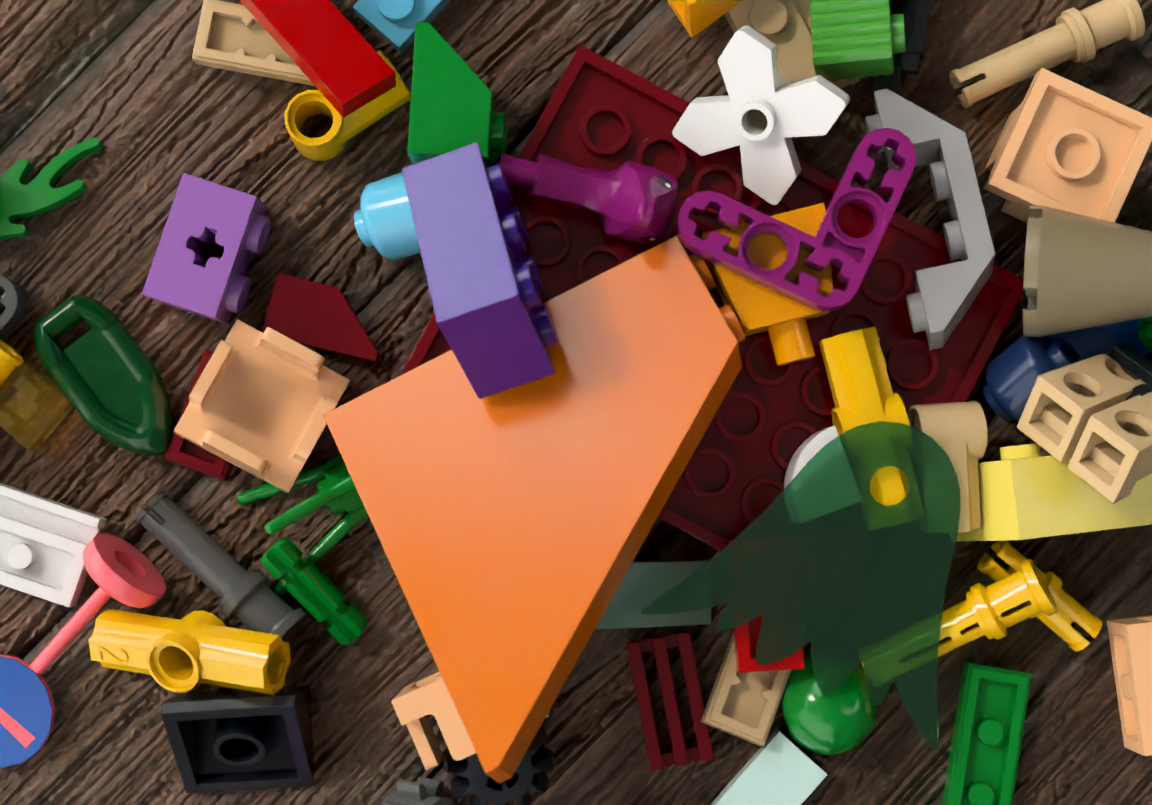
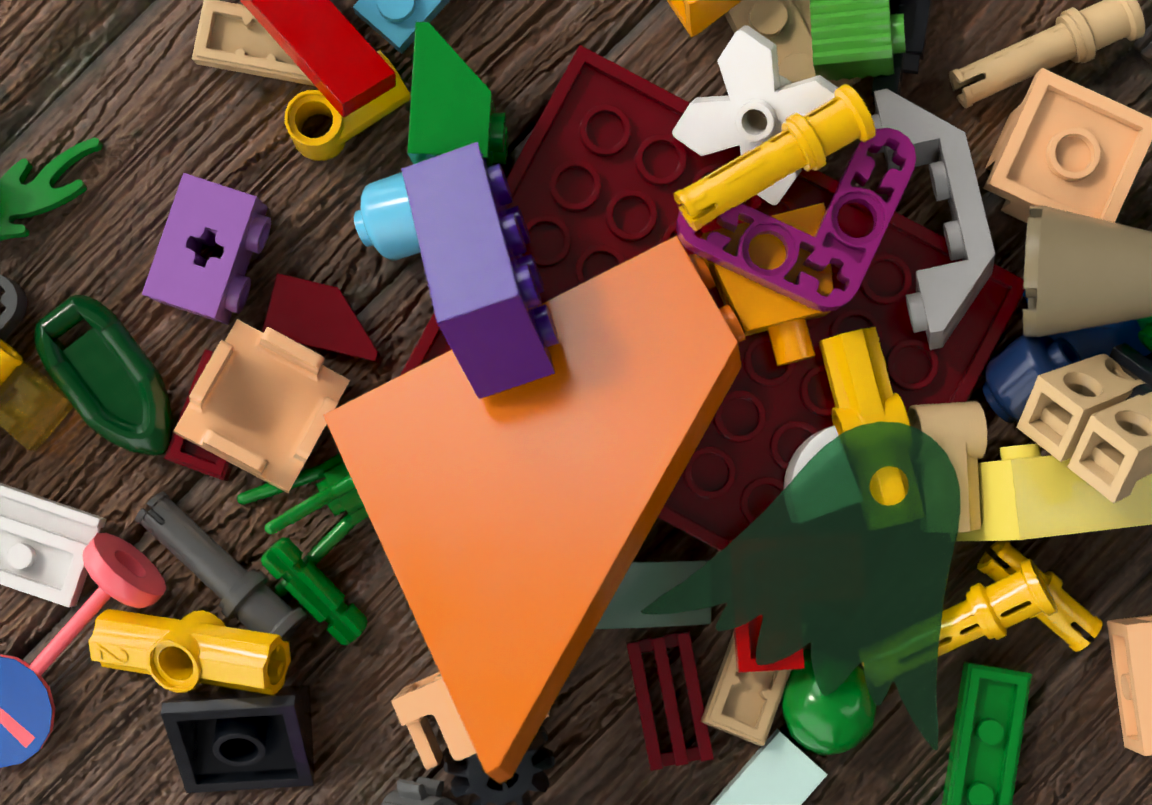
(630, 201): magenta animal -> none
(801, 144): none -> yellow pin

